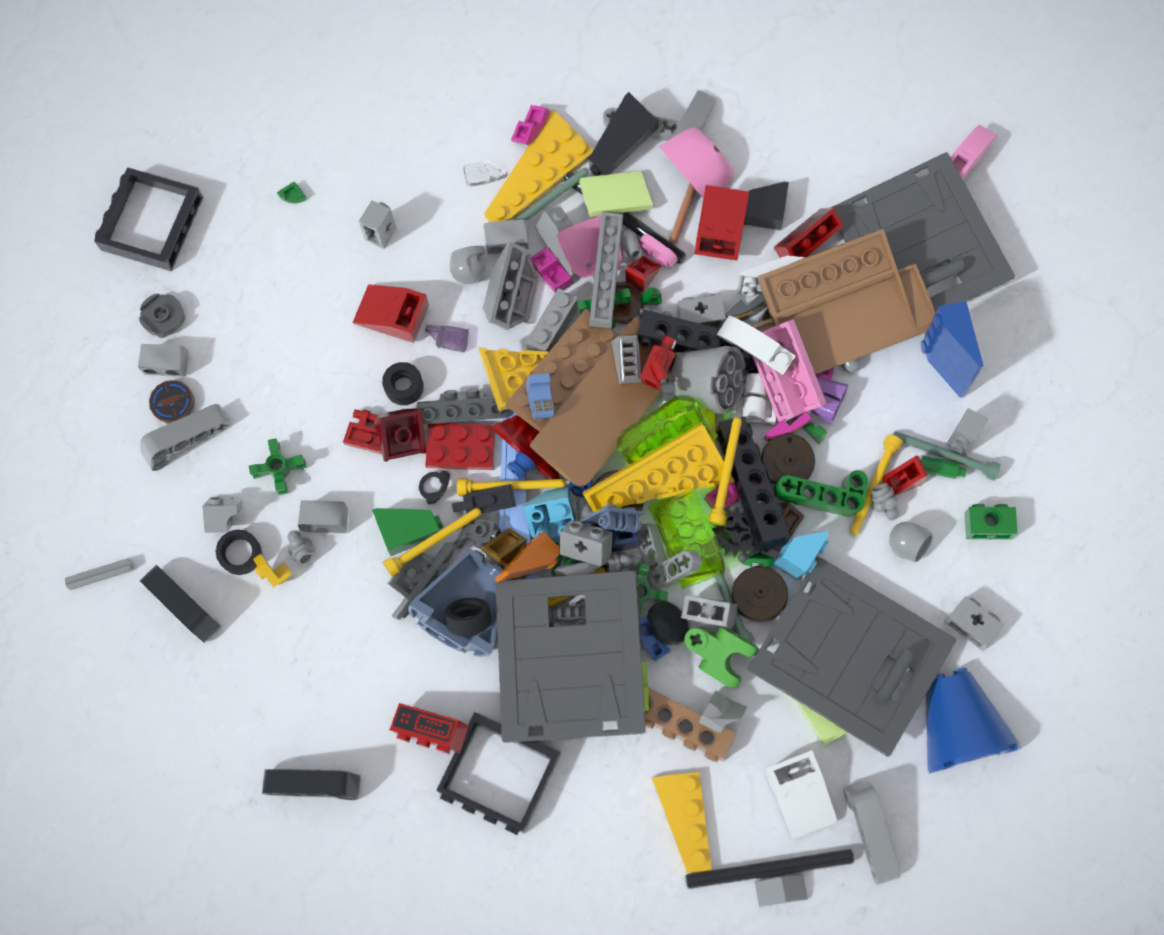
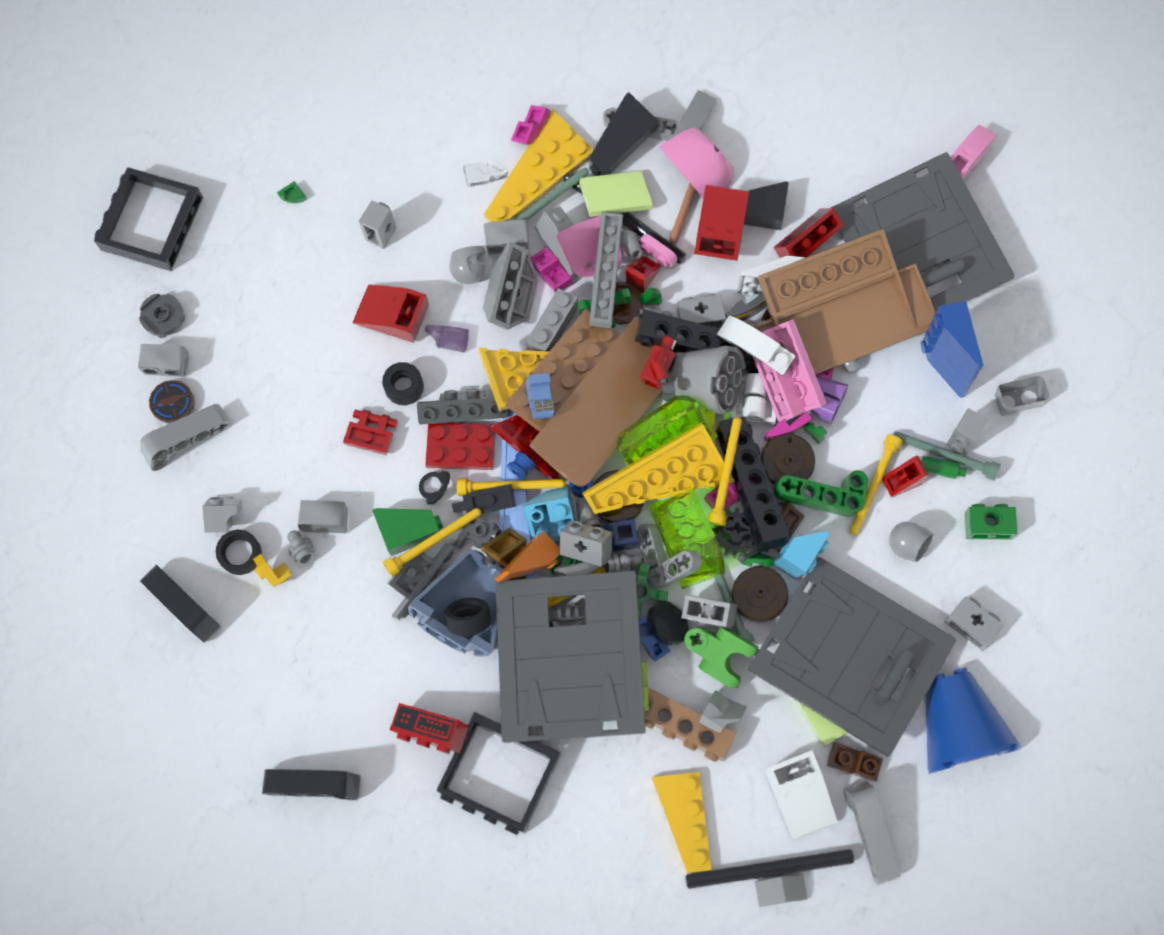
(98, 574): light grey axle -> none
(275, 457): green pin -> none
(401, 433): dark red slope -> none
(616, 518): sand blue hinge -> none
(634, 359): light grey slope -> none
(854, 762): none -> reddish brown slope
(885, 501): light grey piece -> none
(1007, 389): none -> light grey piece

